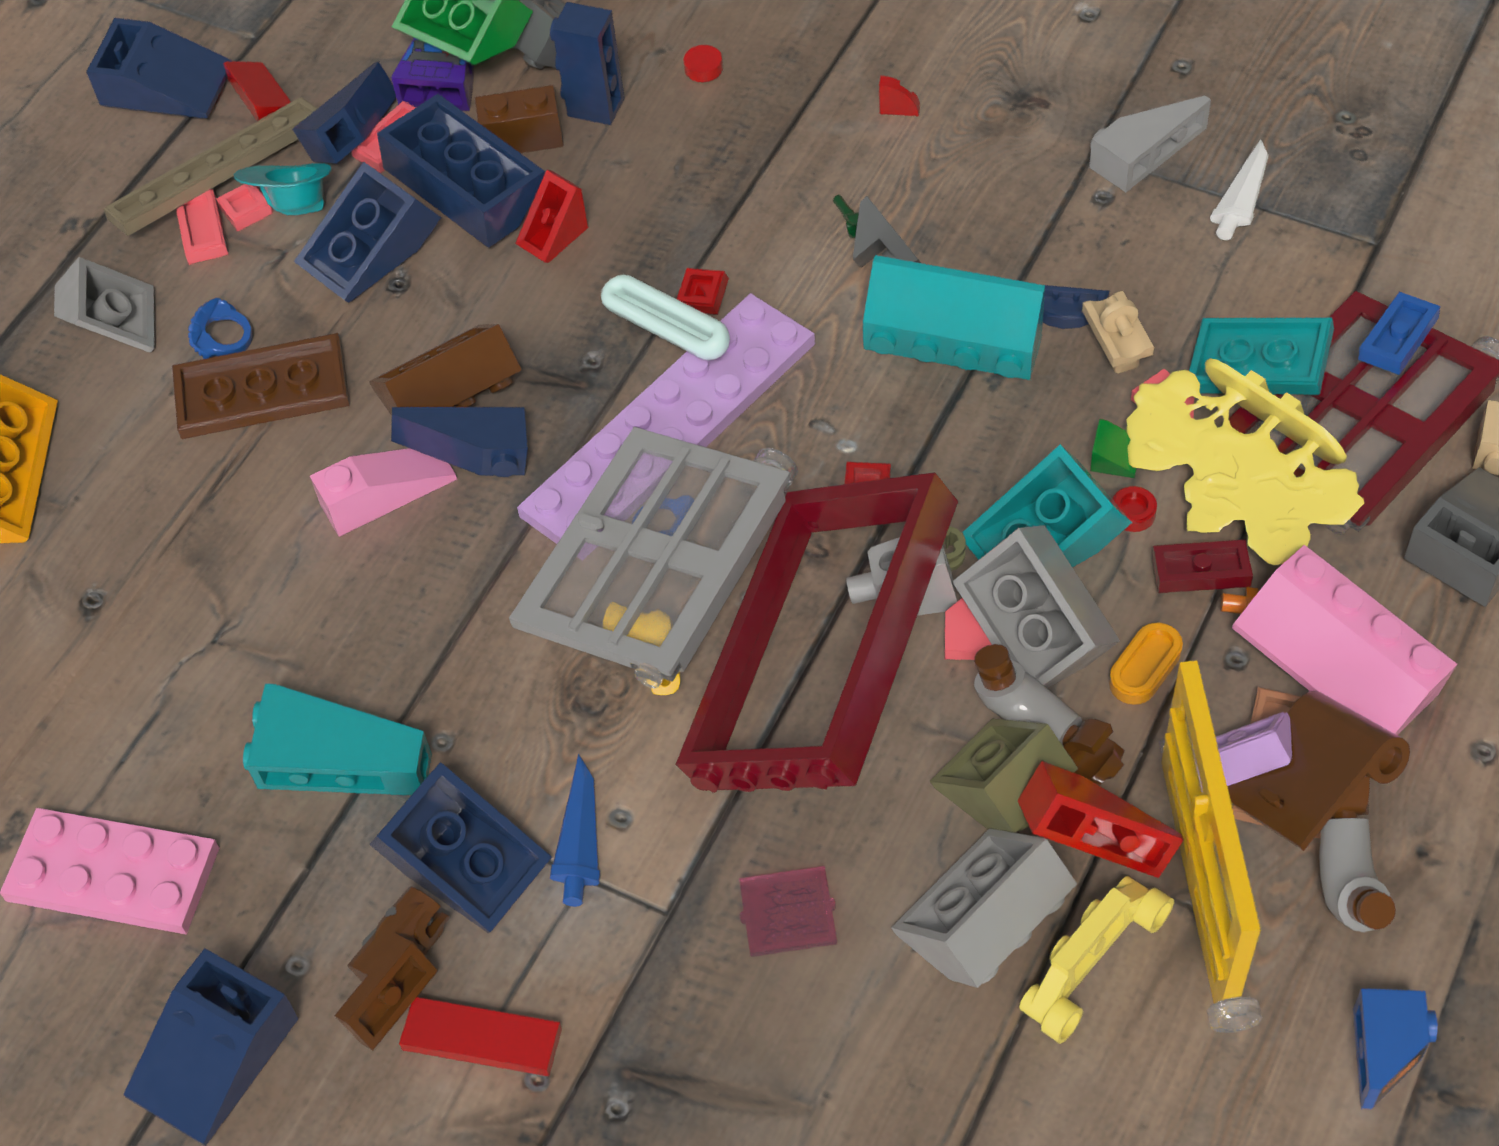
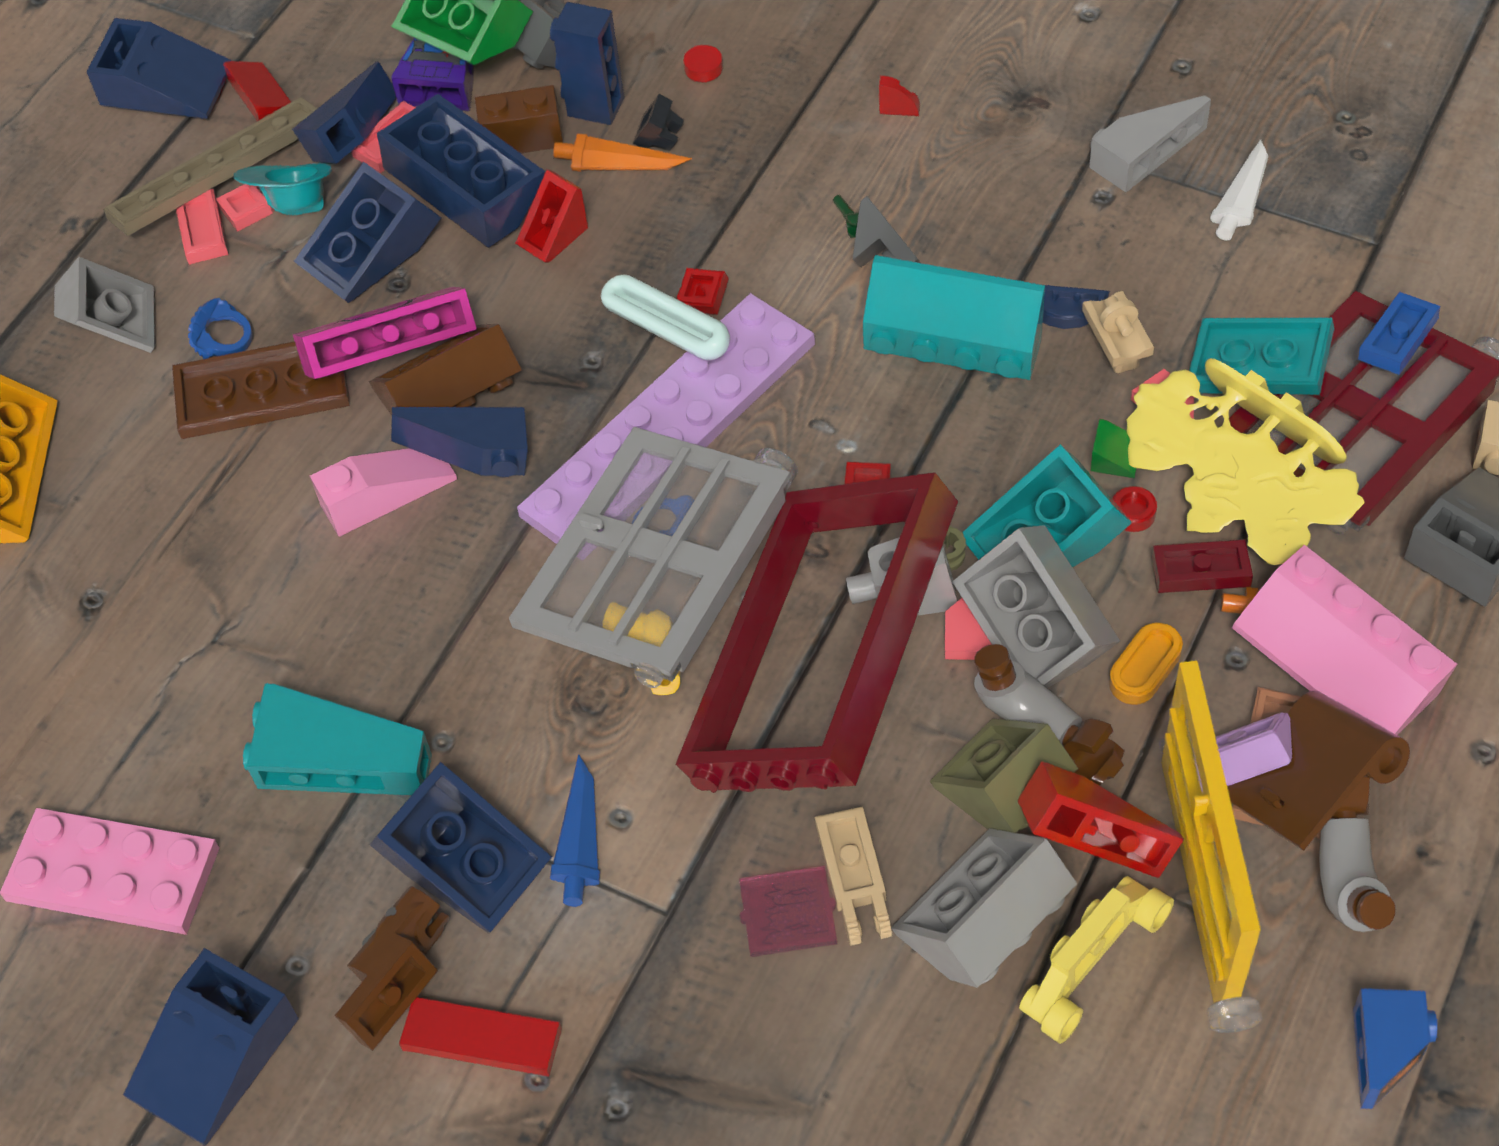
(384, 332): none -> dark pink brick
(603, 154): none -> orange bar
(656, 123): none -> black tile
(853, 870): none -> tan hinge

